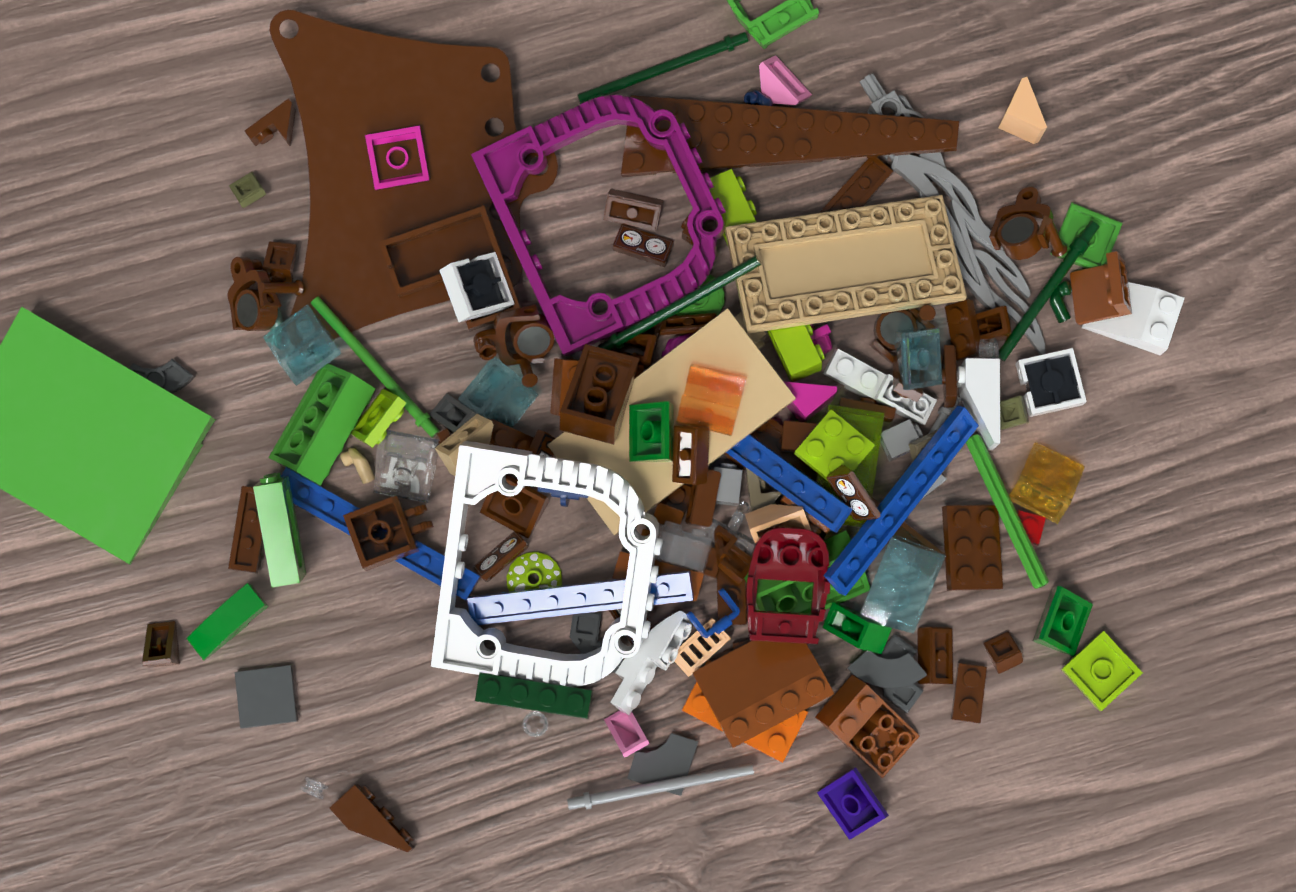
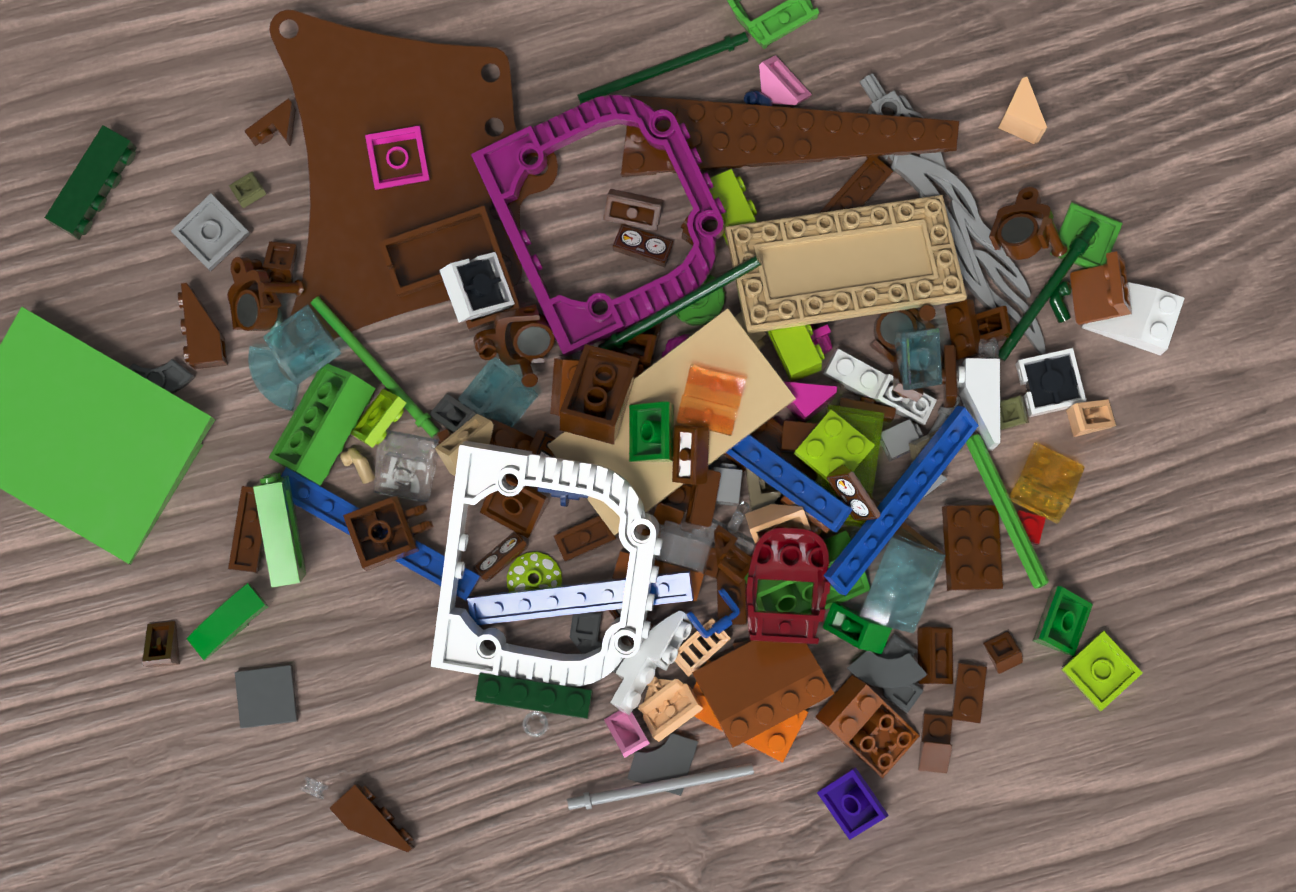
(91, 182): none -> dark green brick
(204, 340): none -> reddish brown slope
(210, 232): none -> light grey plate
(270, 380): none -> clear light blue tile
(583, 538): none -> reddish brown plate
(668, 706): none -> light nougat slope
(685, 323): reddish brown slope -> none
(935, 743): none -> reddish brown slope
(1090, 417): none -> light nougat slope

